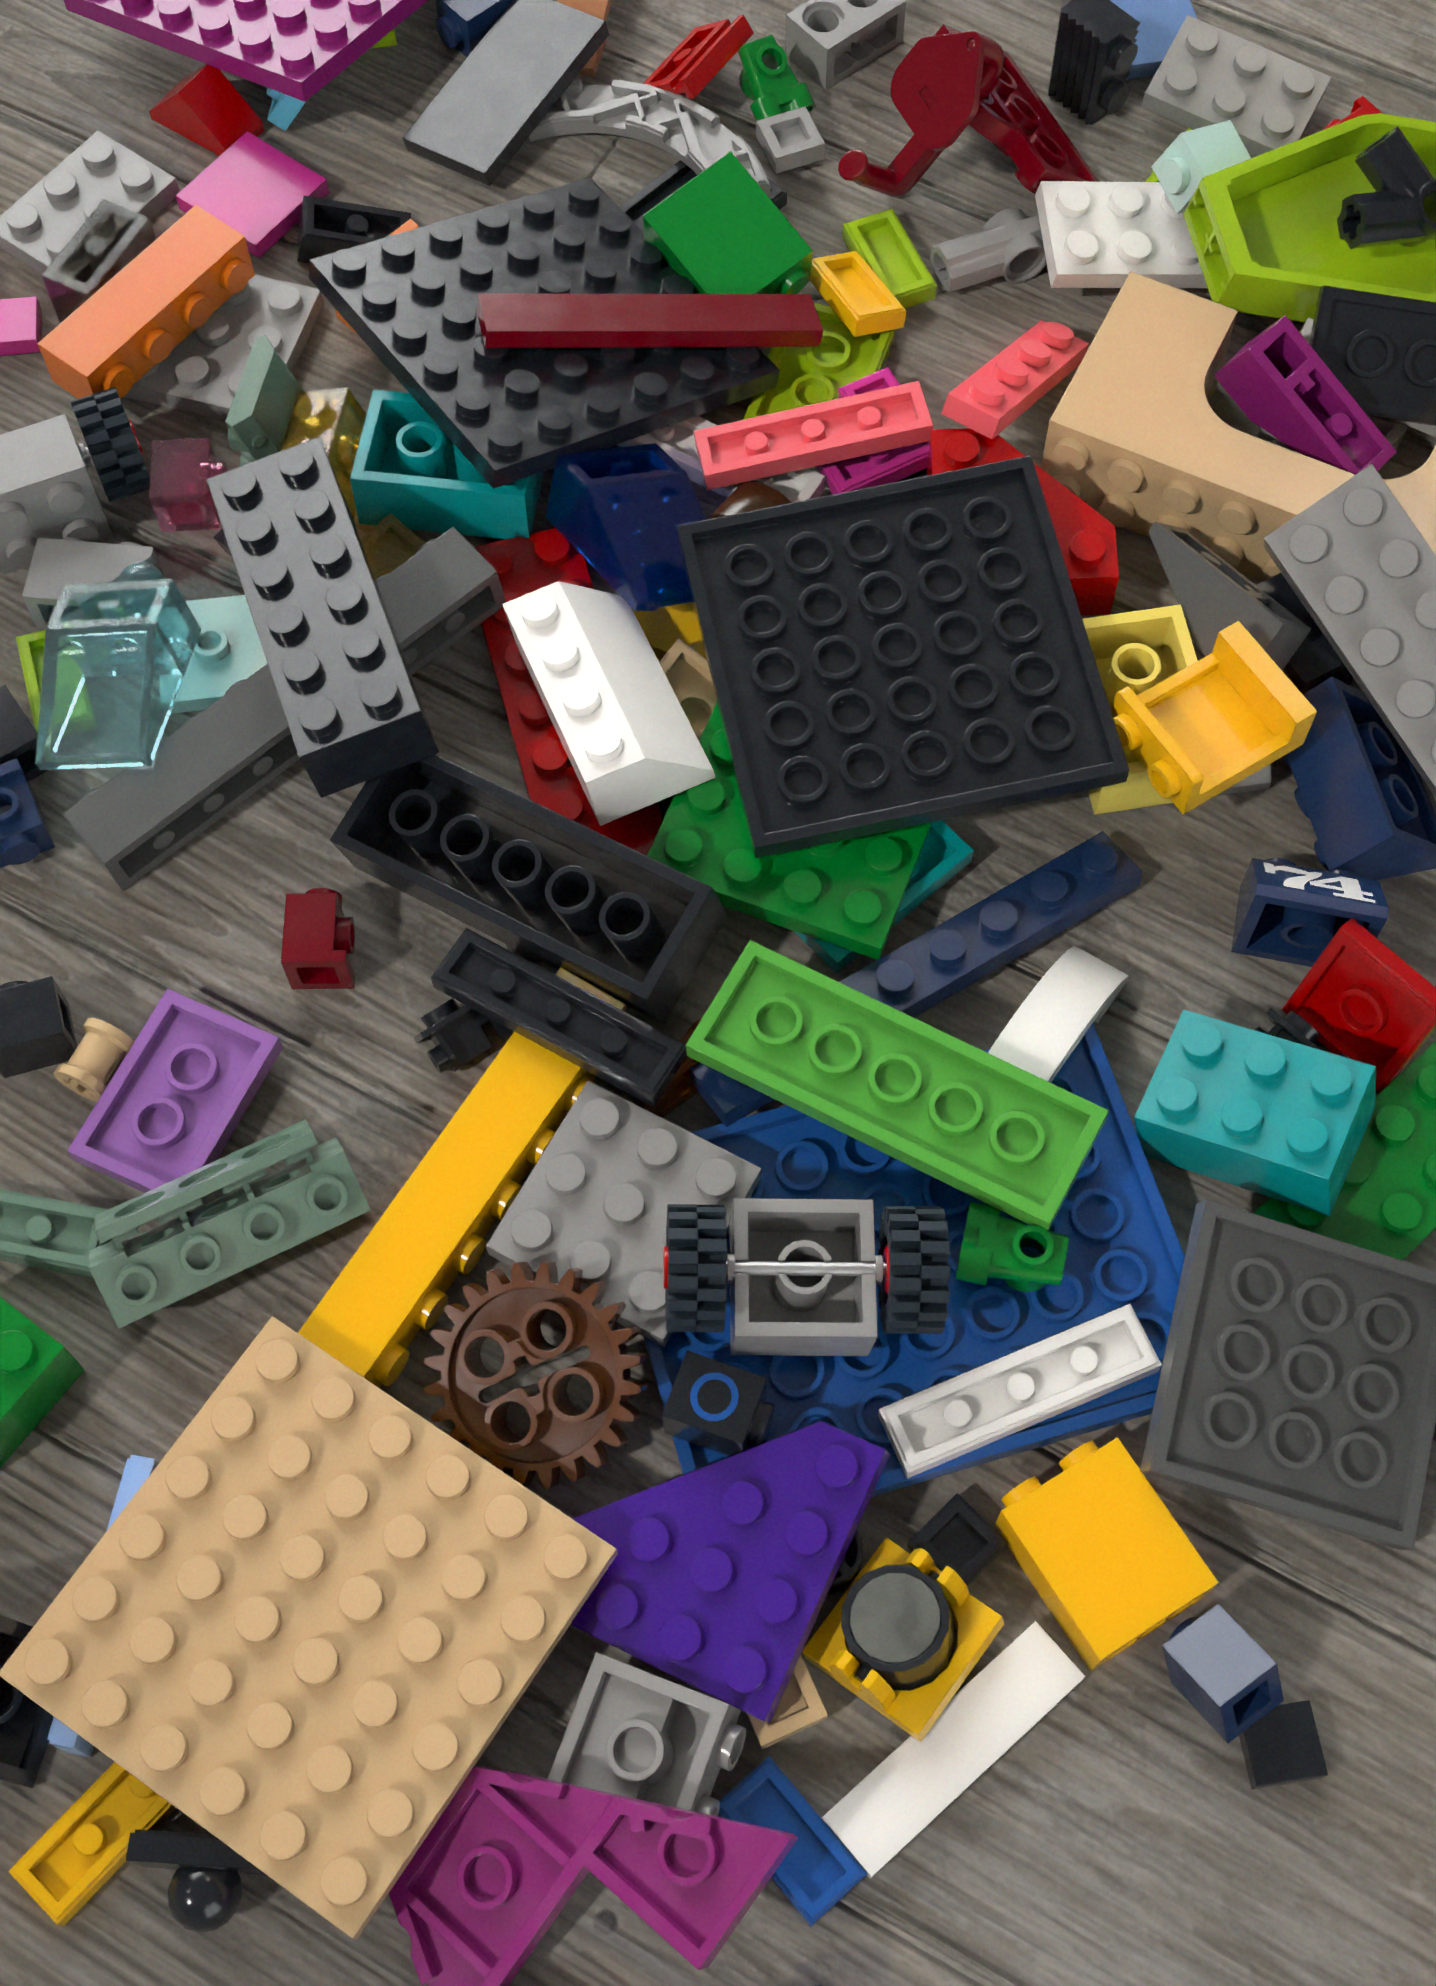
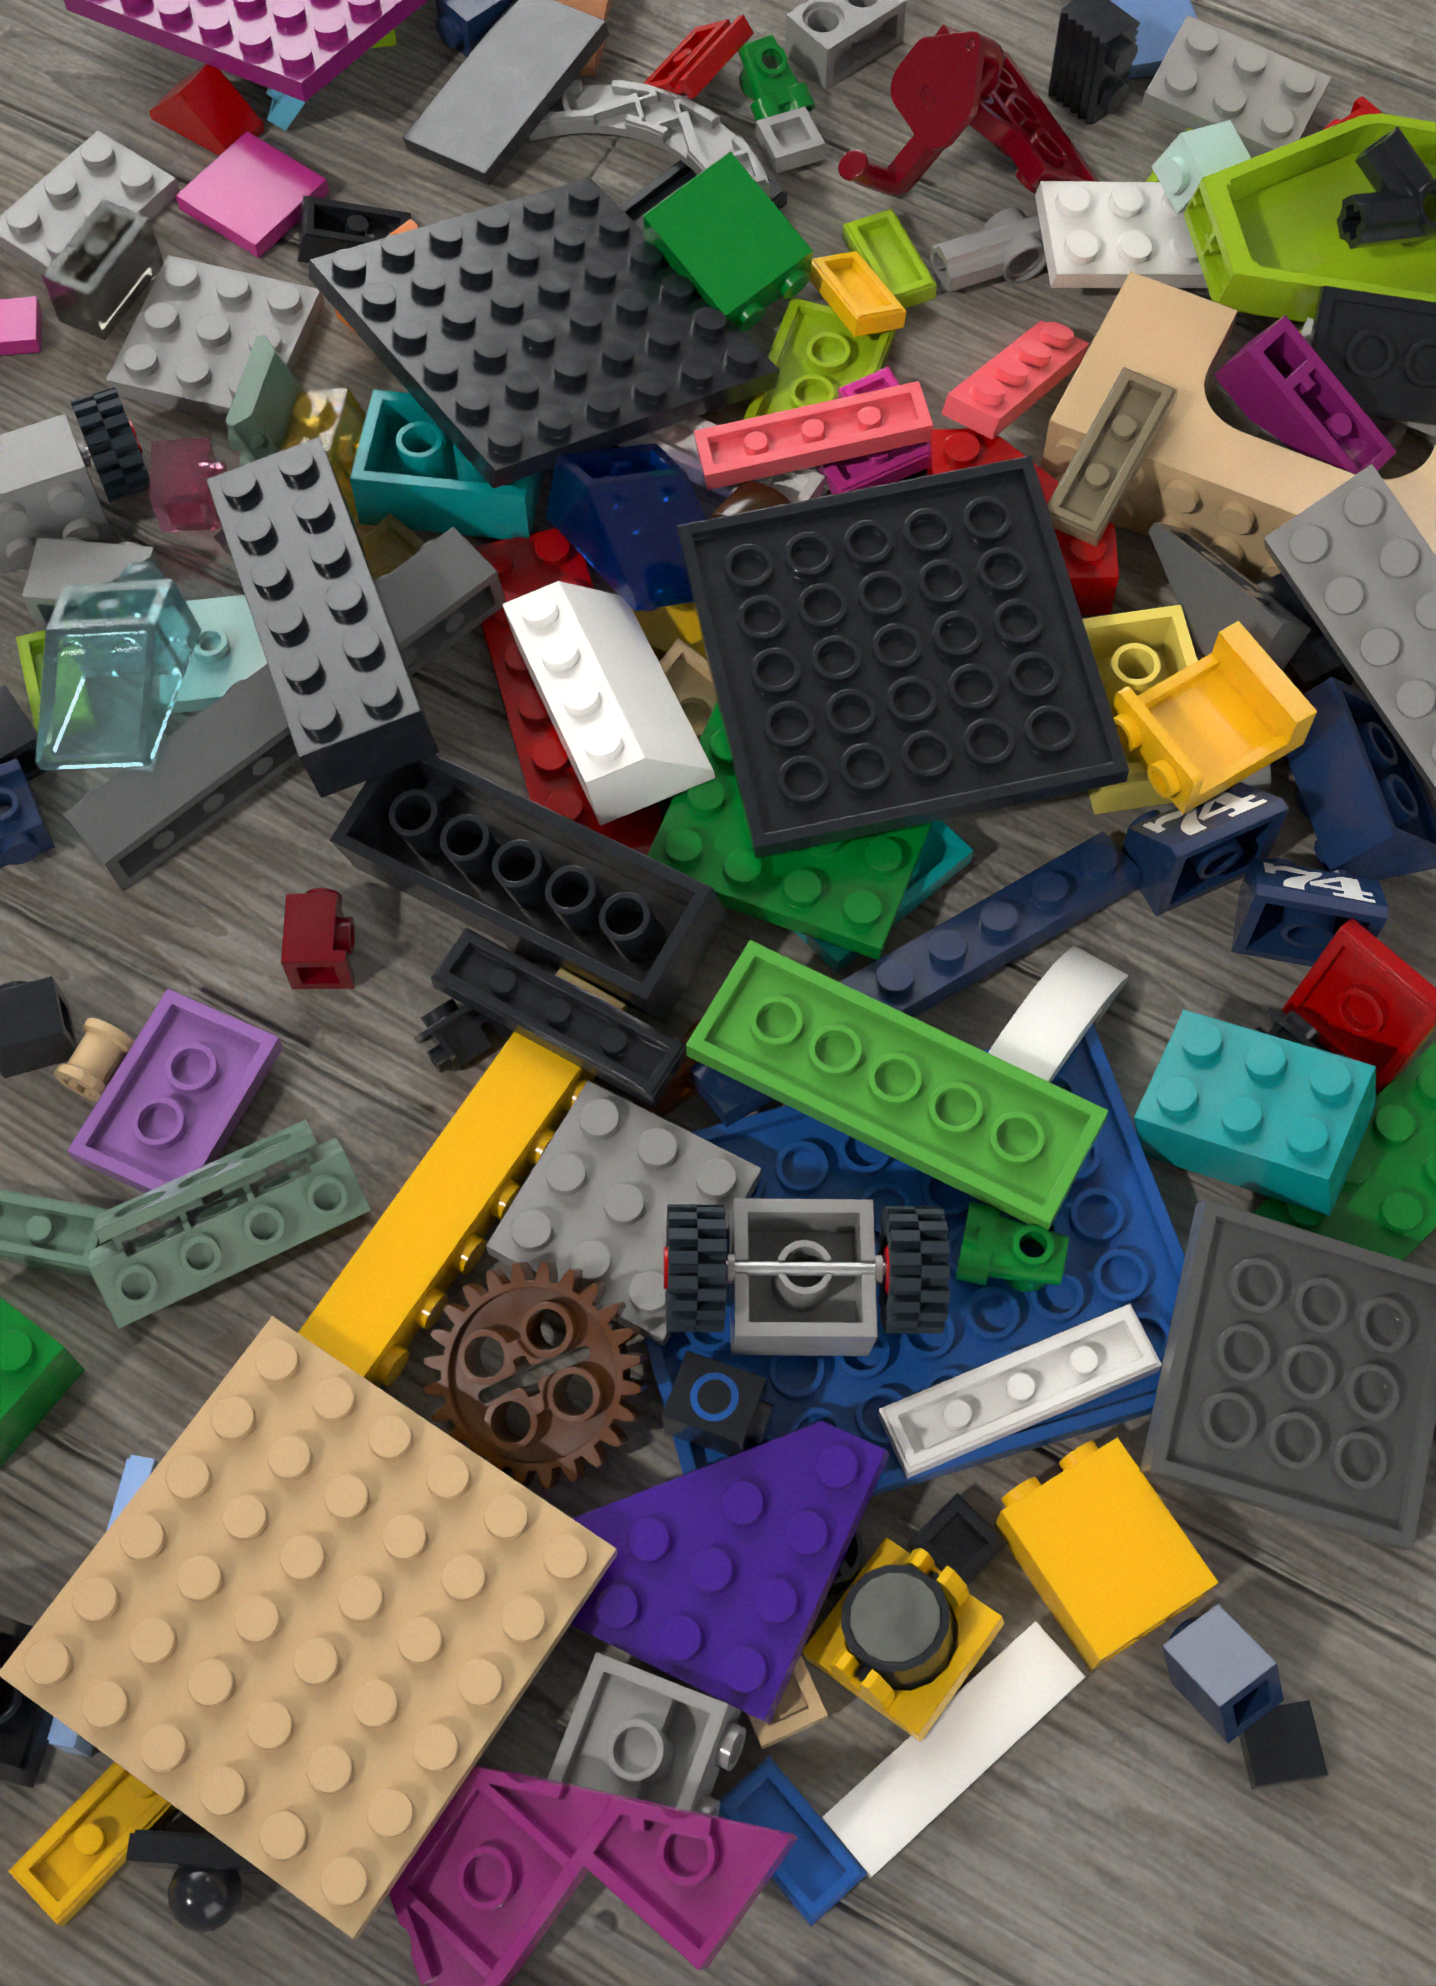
(148, 306): orange brick -> none
(647, 320): dark red tile -> none
(1110, 455): none -> dark tan tile
(1204, 847): none -> dark blue slope

